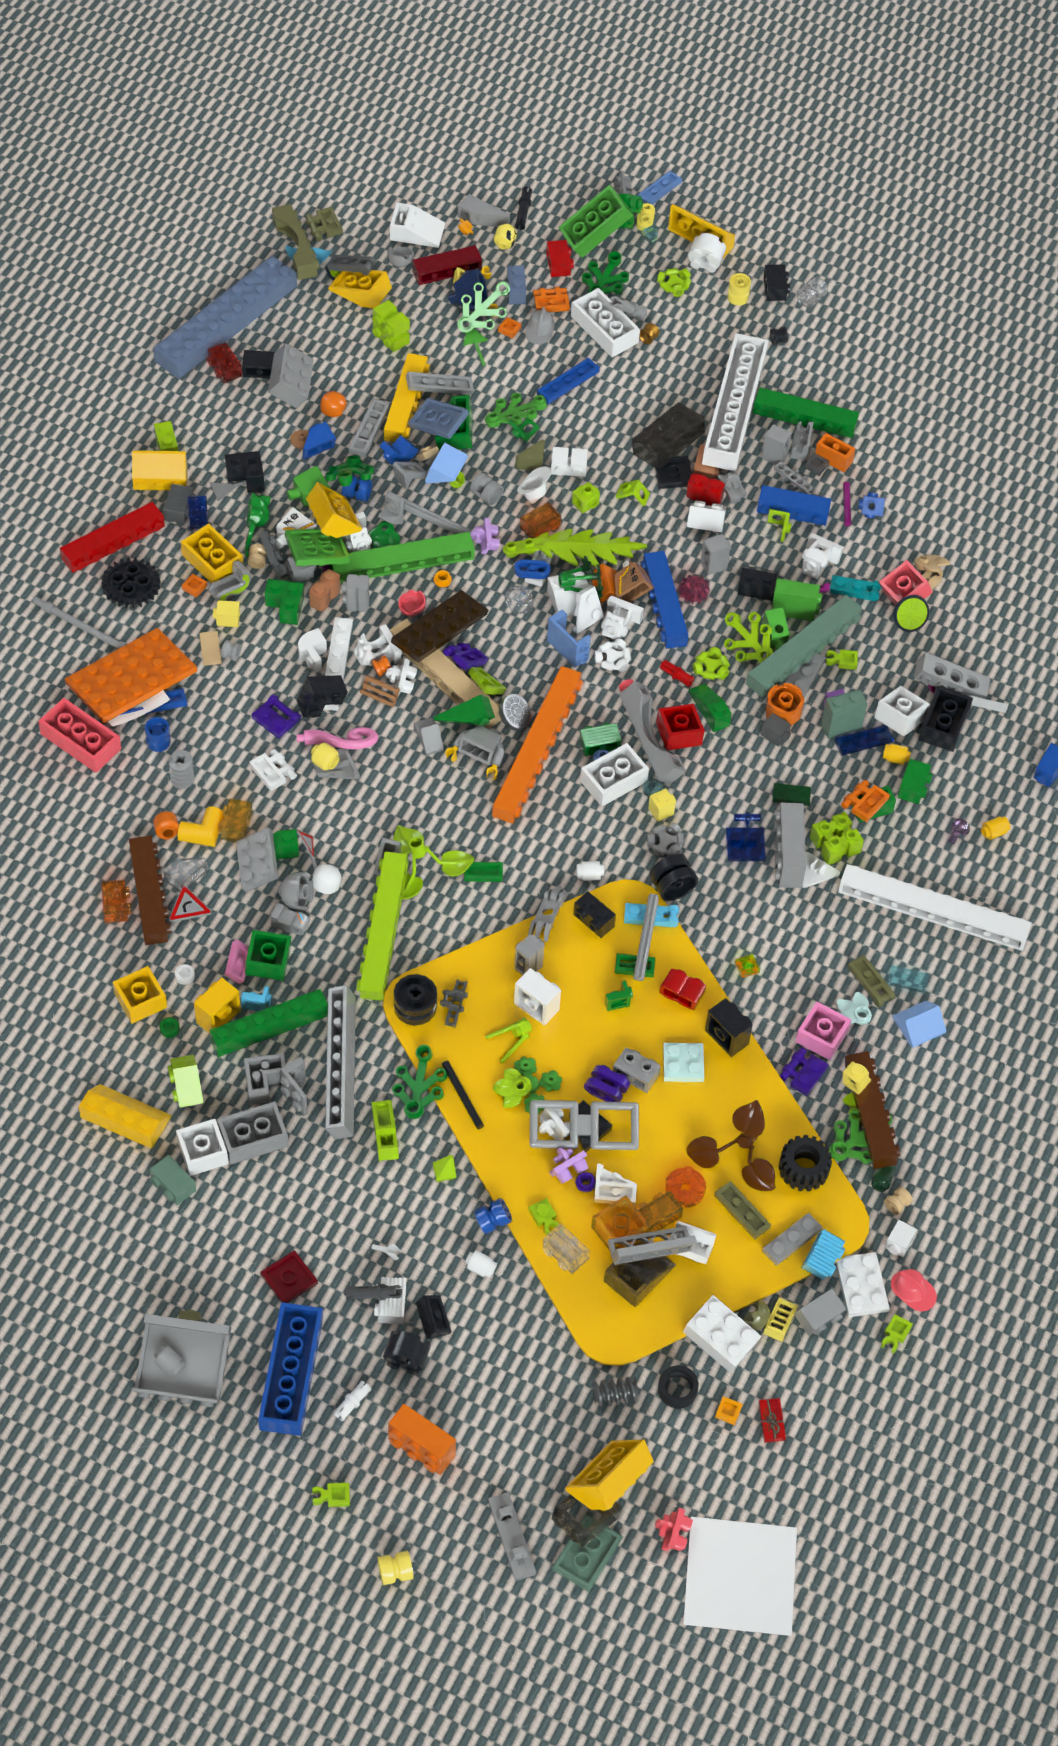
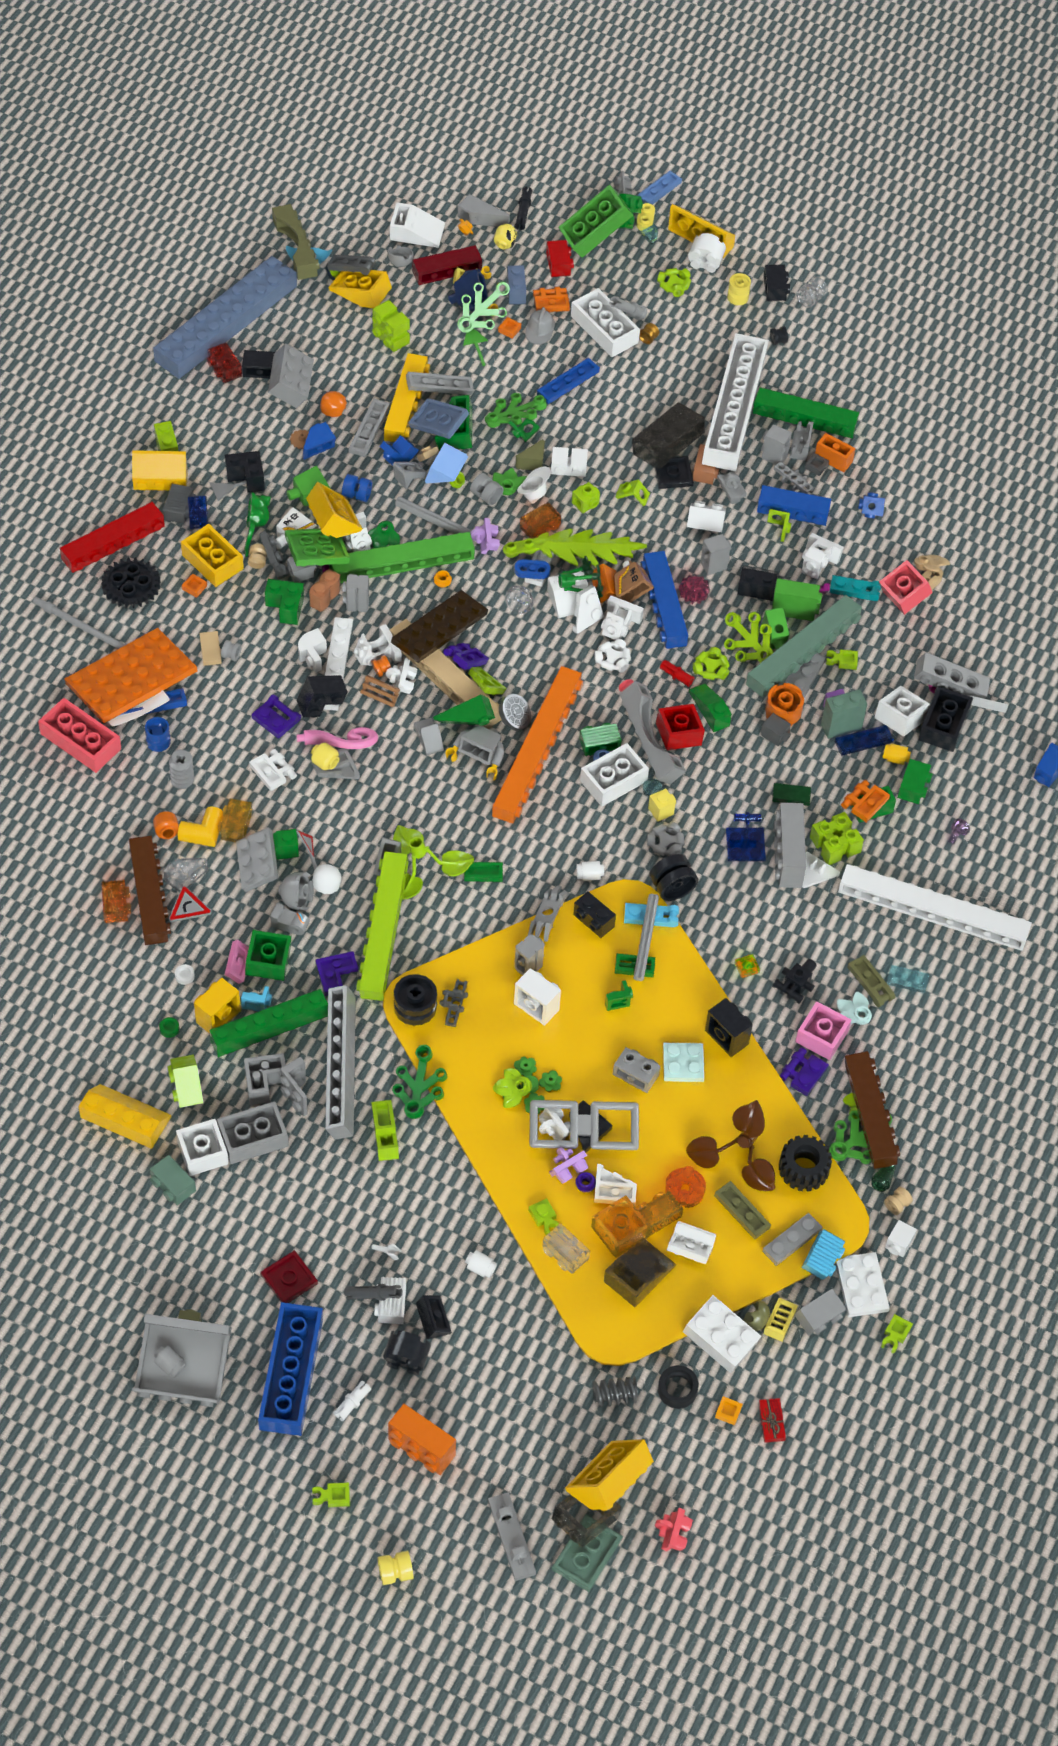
(139, 994): yellow brick -> none
(227, 613): light yellow brick -> none
(232, 584): light grey animal -> none
(328, 221): olive plate -> none
(332, 967): none -> dark purple plate
(346, 470): green plant -> none
(393, 509): light grey slope -> none
(412, 603): coral hair -> none
(444, 1169): lime slope -> none
(463, 1095): black bar -> none
(491, 1216): blue wheel -> none
(509, 481): none -> bright green plate
(519, 1028): lime plant -> none
(573, 651): medium blue panel -> none
(607, 1084): dark purple brick -> none
(614, 260): green plant -> none
(650, 1249): light grey fence -> none
(683, 989): red brick -> none
(705, 489): red brick -> none
(740, 1576): white sticker -> none
(796, 980): none -> black piece
(847, 504): magenta bar -> none
(858, 1074): light yellow brick -> none
(911, 613): lime wheel -> none
(914, 1290): coral piece -> none
(920, 1023): light blue slope -> none
(995, 827): yellow brick -> none

